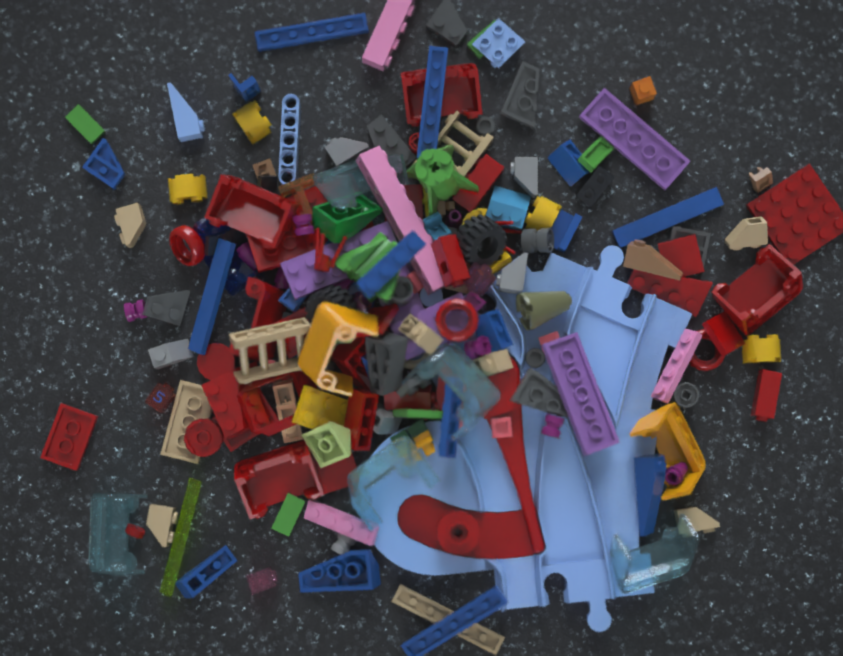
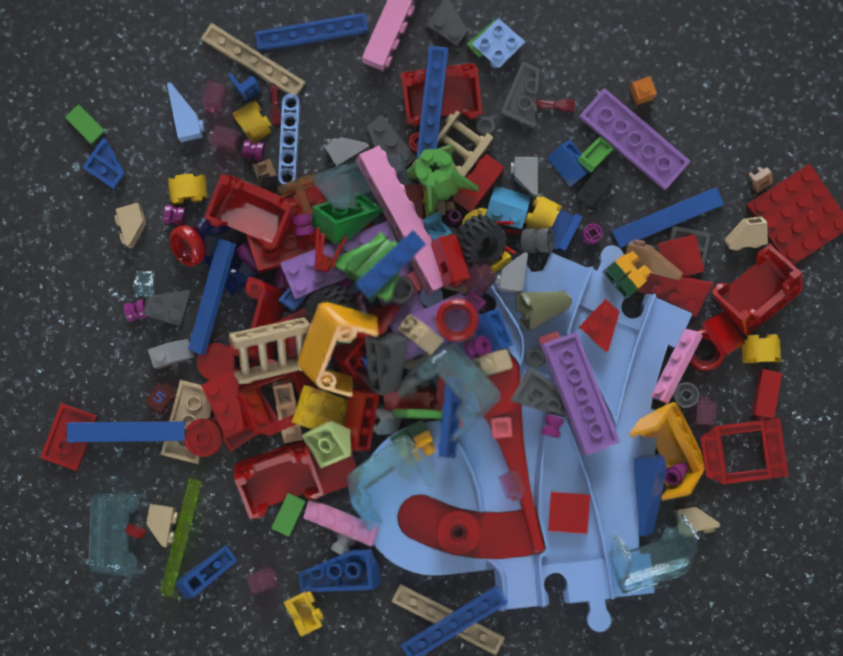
(125, 431): none -> blue tile
(144, 283): none -> clear light blue slope
(174, 215): none -> magenta wheel
(214, 96): none -> clear pink brick
(224, 138): none -> clear pink brick
(253, 60): none -> tan tile
(253, 150): none -> magenta wheel
(275, 112): none -> dark red piece
(304, 613): none -> yellow cylinder
(512, 485): none -> clear pink brick
(562, 105): none -> dark red piece
(568, 512): none -> red tile
(589, 236): none -> magenta wheel
(601, 325): none -> red wing
(633, 280): none -> hips
(704, 412): none -> clear pink brick
(773, 448): none -> red wedge

